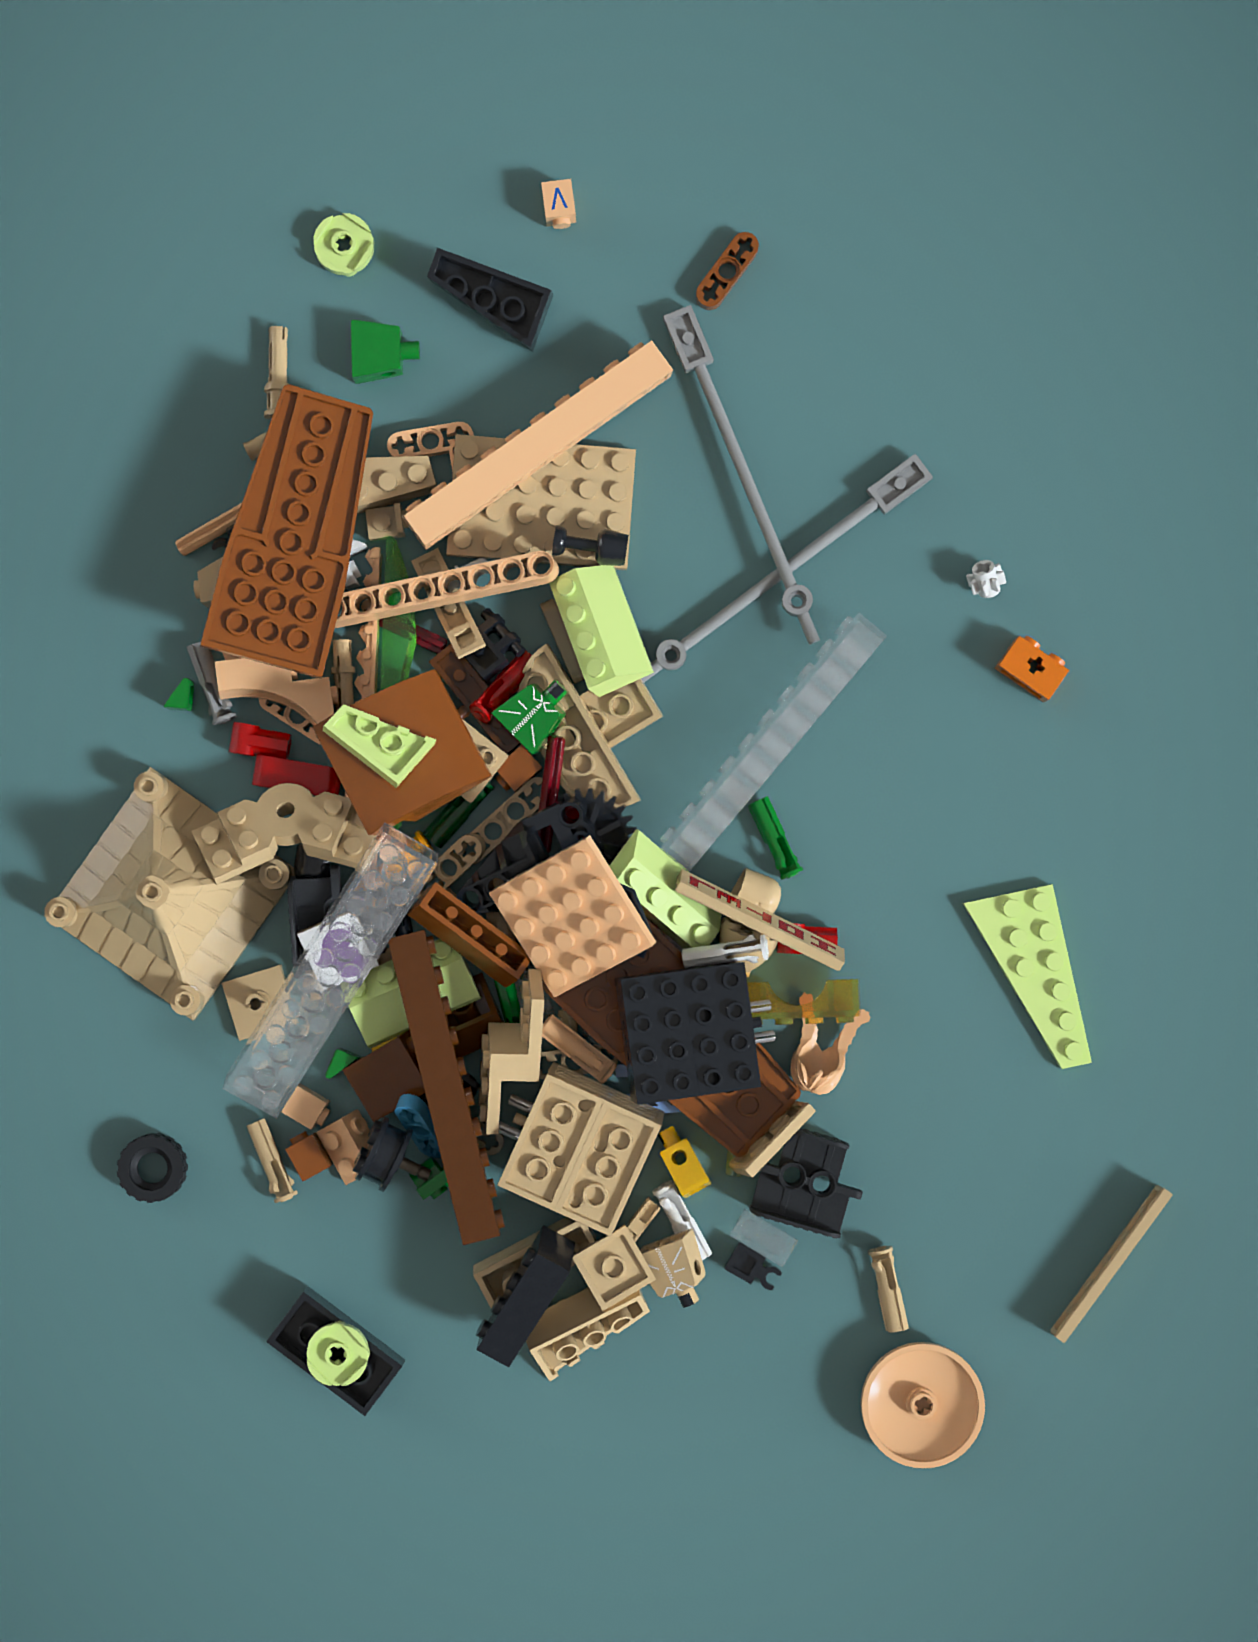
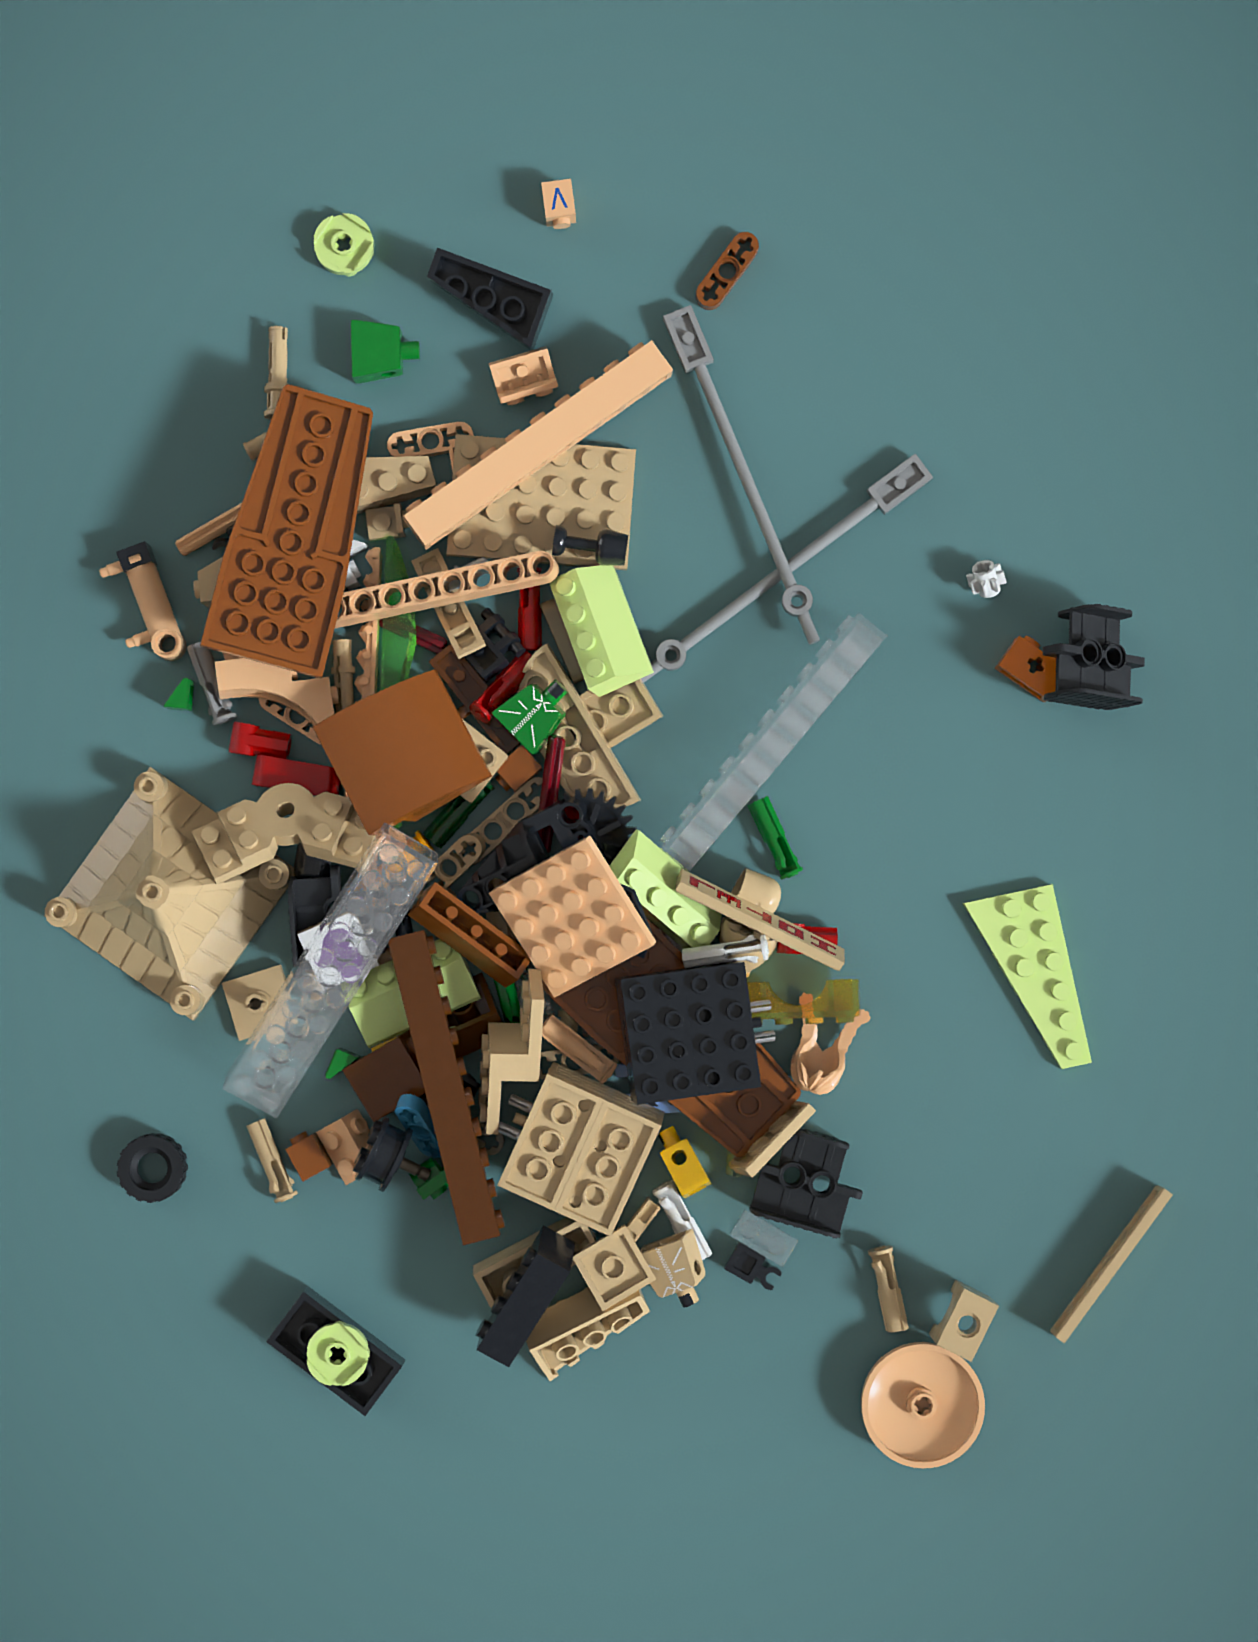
(152, 600): none -> light nougat piece
(307, 1107): light nougat brick -> none
(382, 747): yellowish green wing -> none
(523, 376): none -> light nougat bracket
(530, 616): none -> red piece
(964, 1302): none -> tan piece
(1094, 665): none -> black piece

